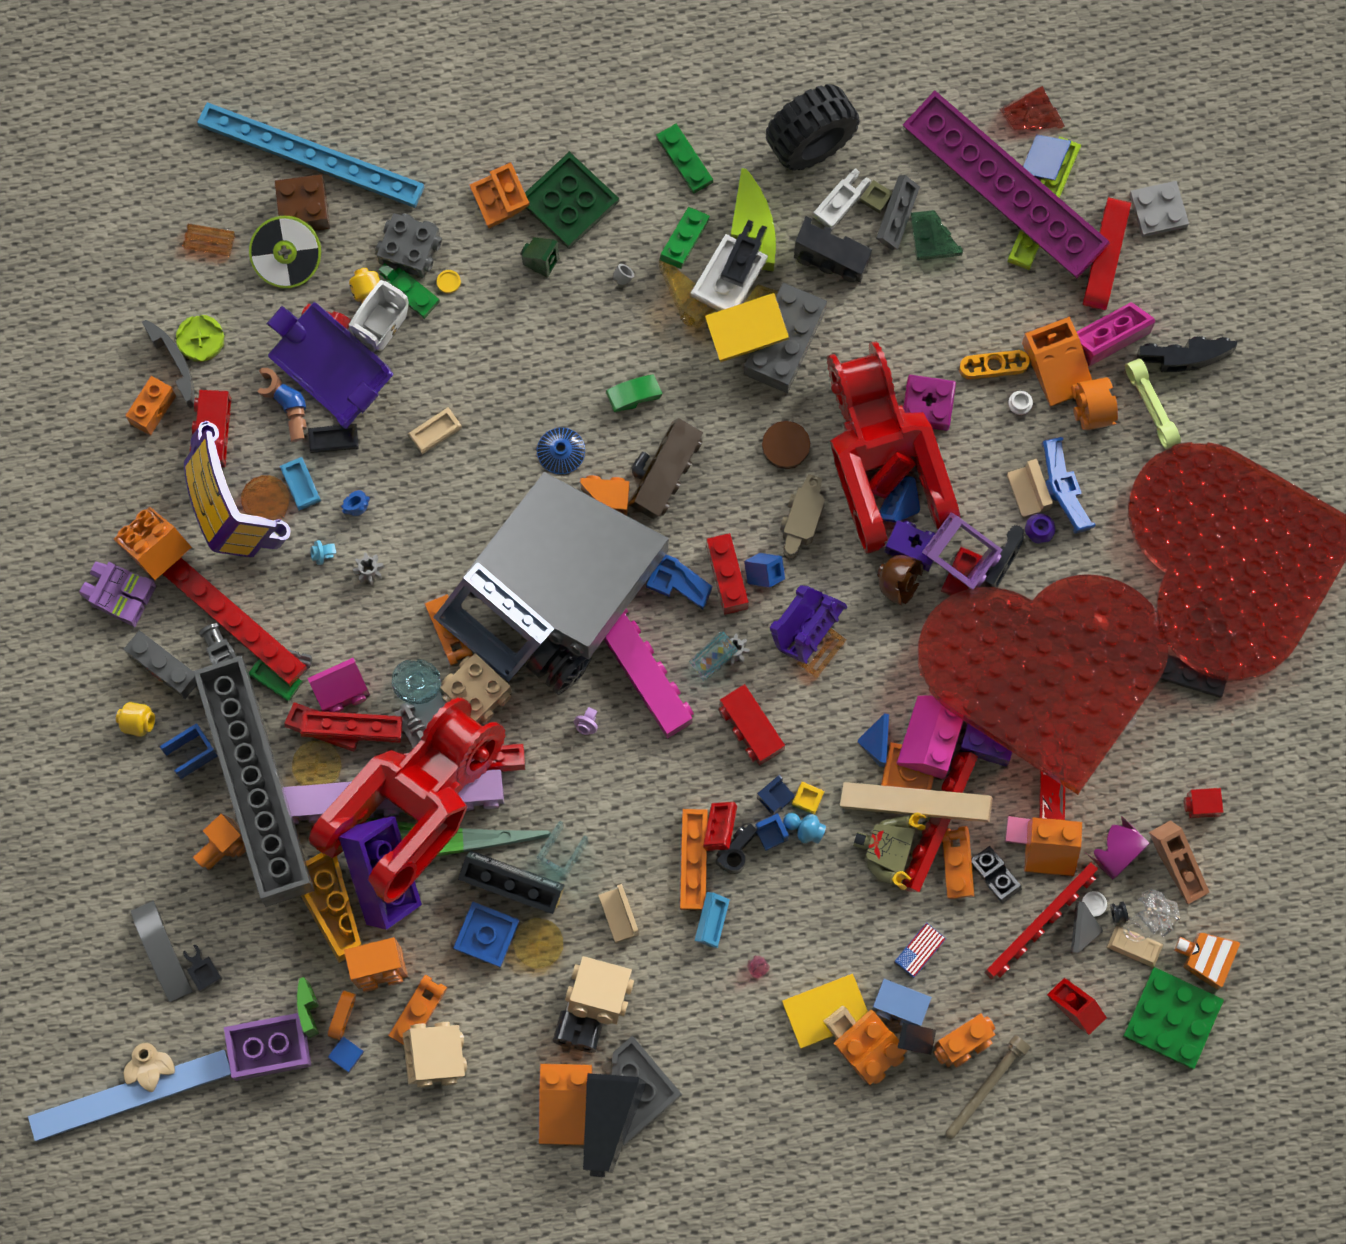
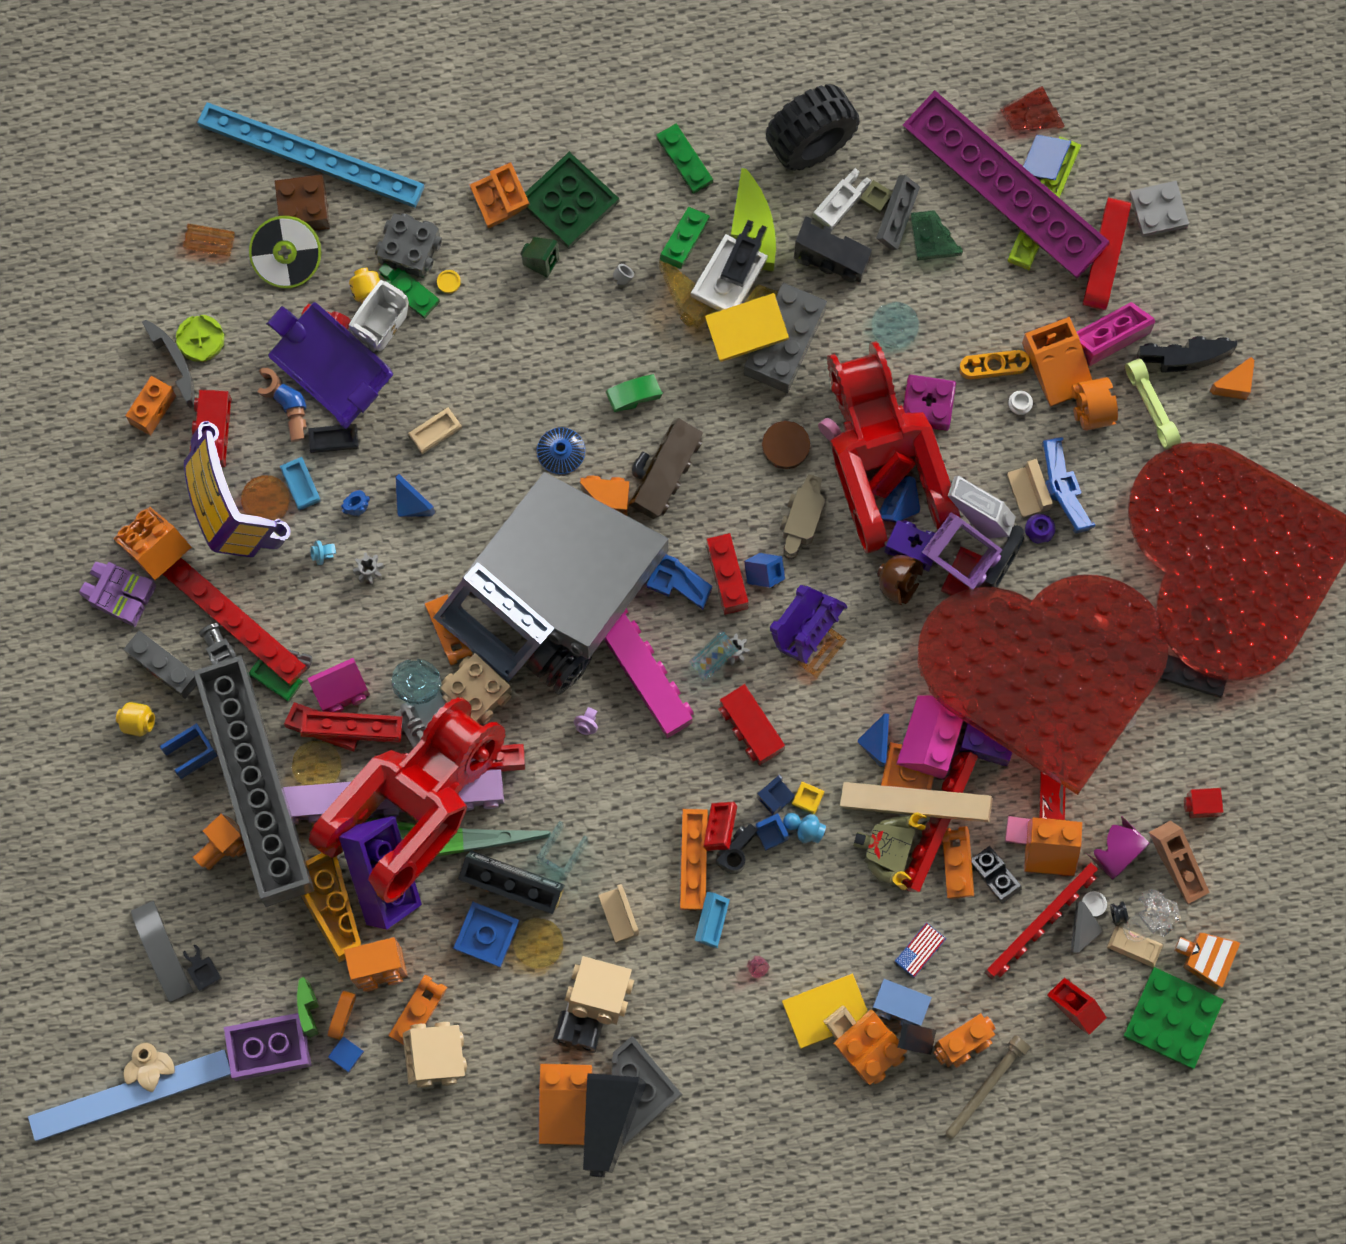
(410, 501): none -> blue slope
(829, 428): none -> bright pink tile
(895, 325): none -> clear light blue tile
(982, 510): none -> light grey slope
(1236, 383): none -> orange slope

